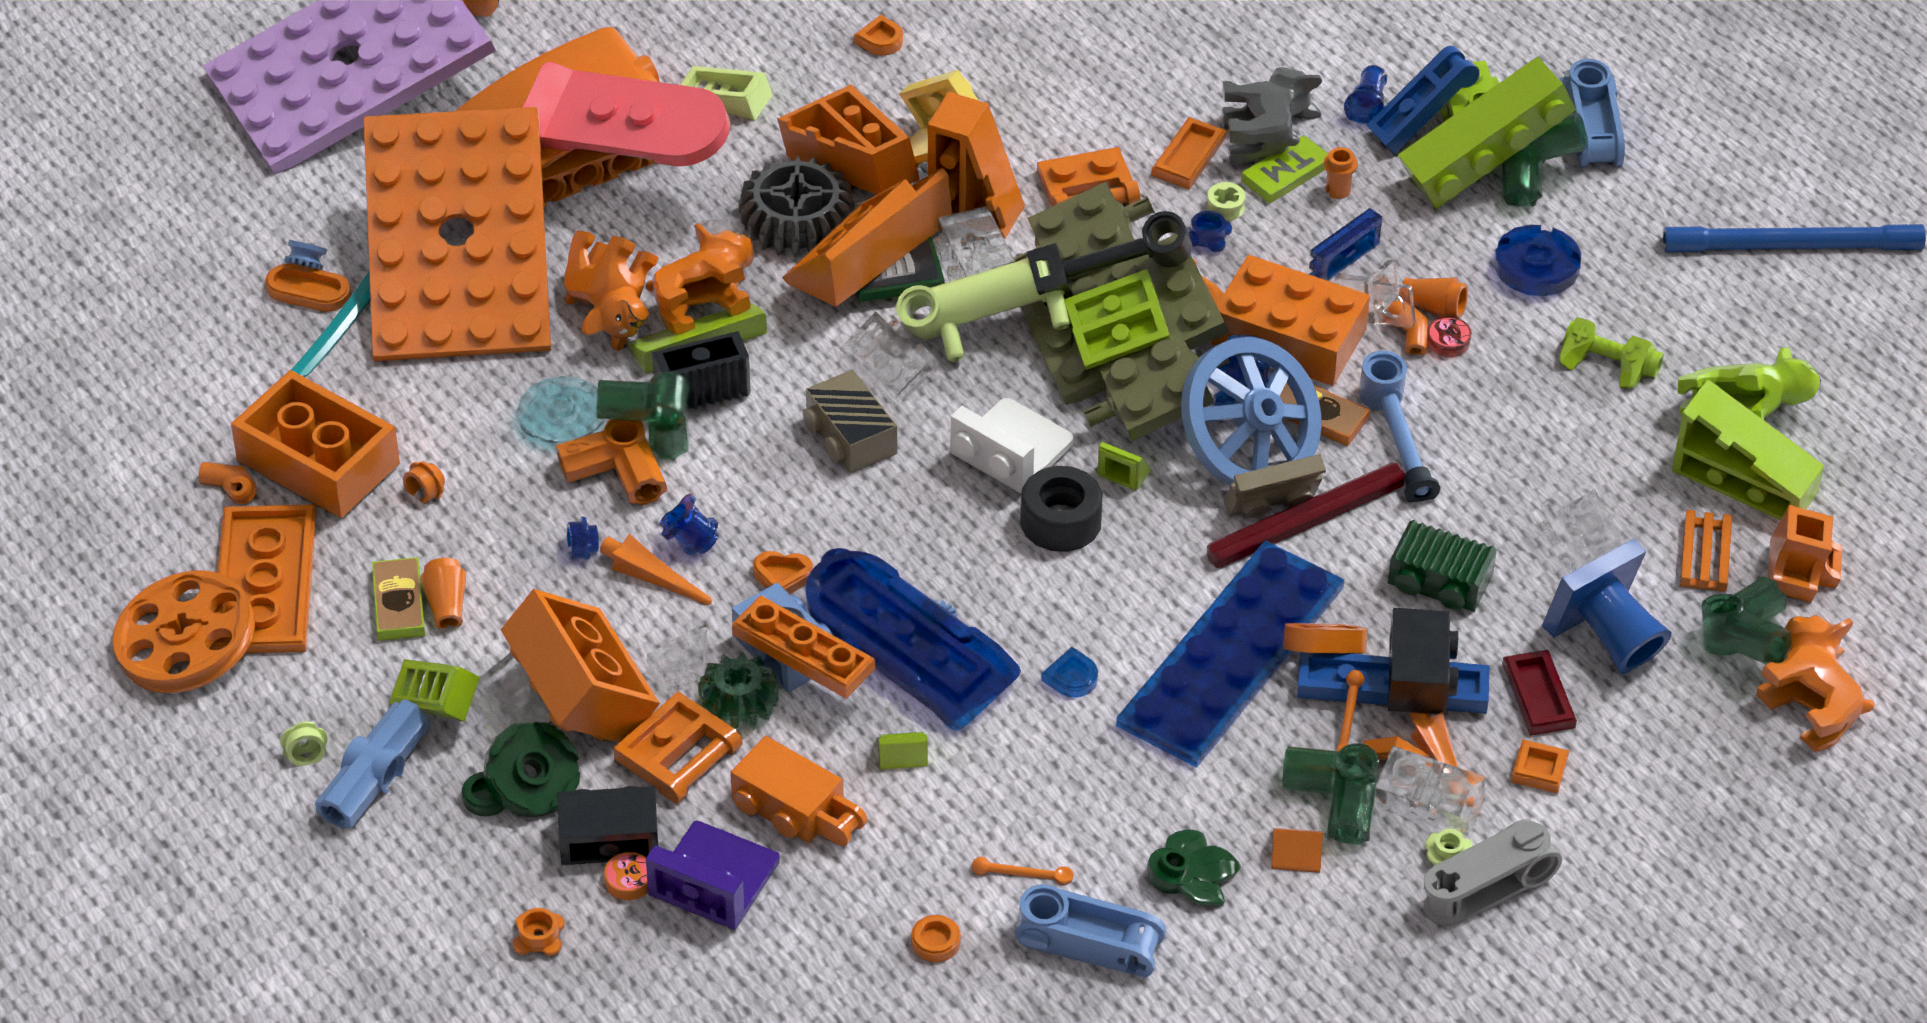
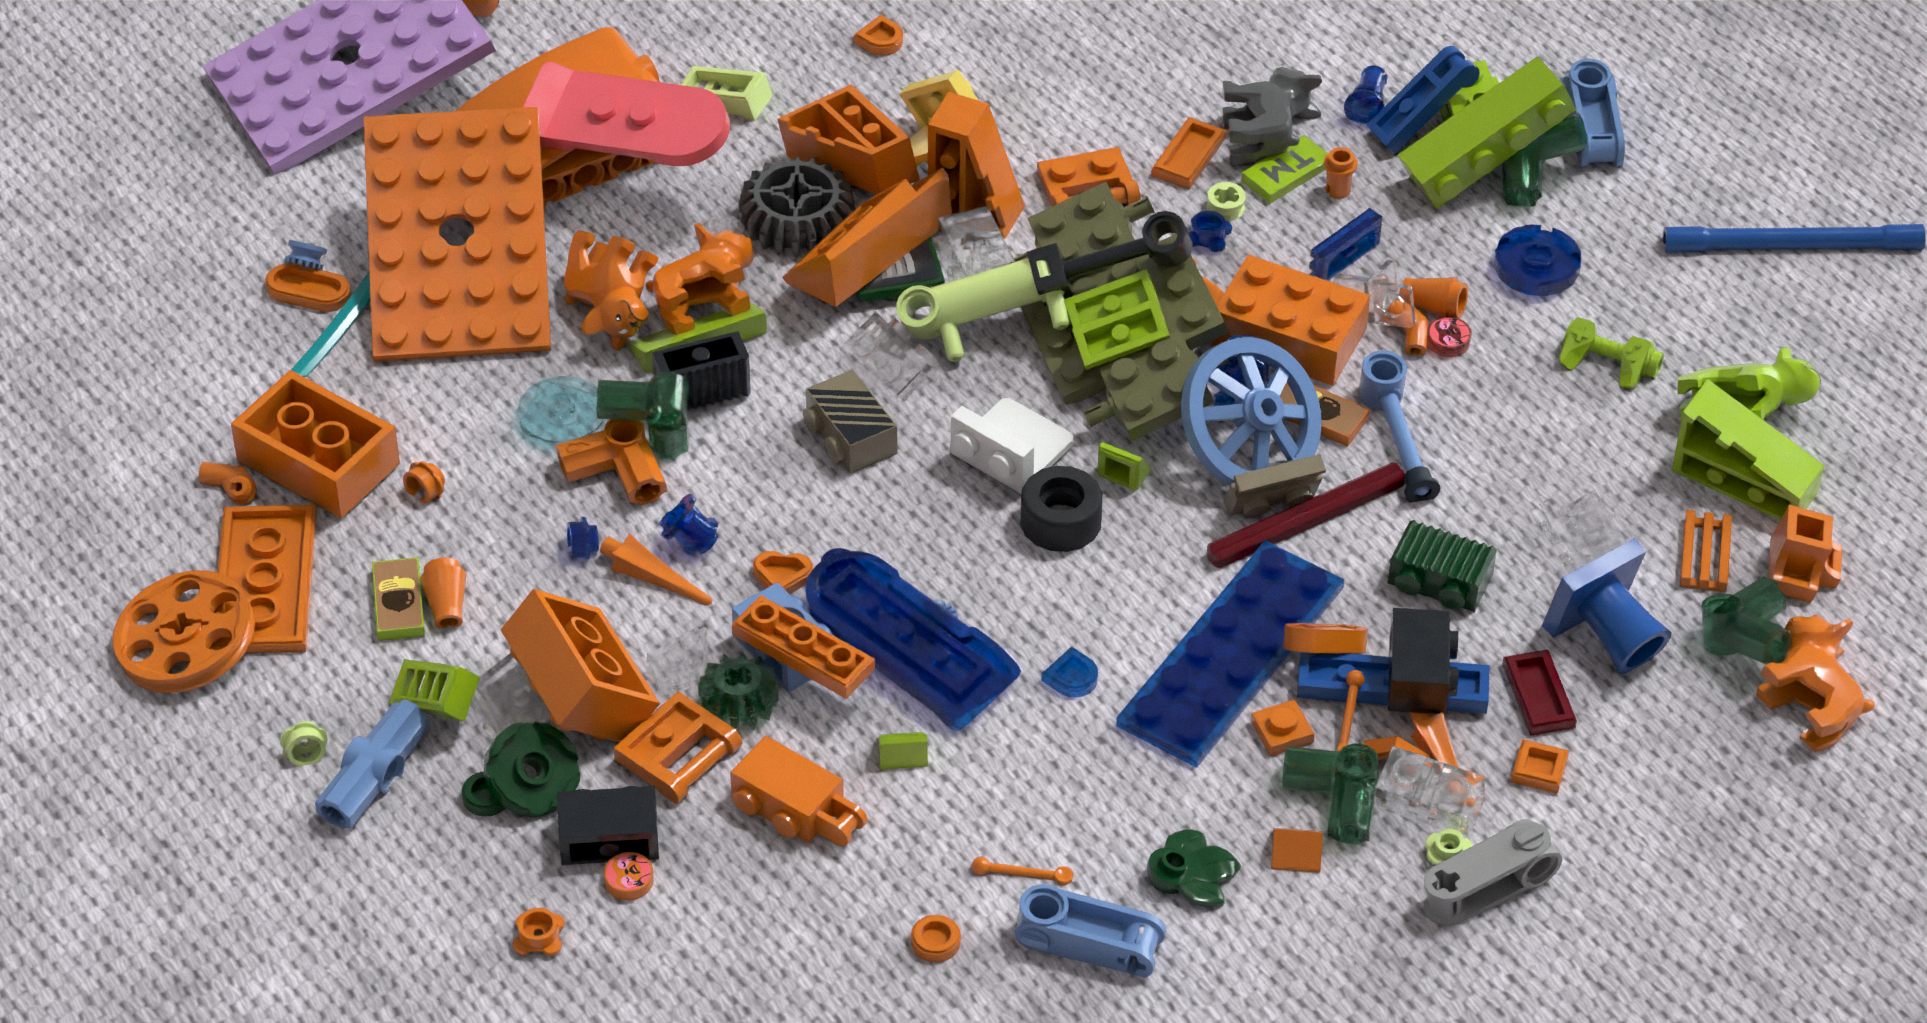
(711, 873): dark purple bracket -> none
(1282, 727): none -> orange plate

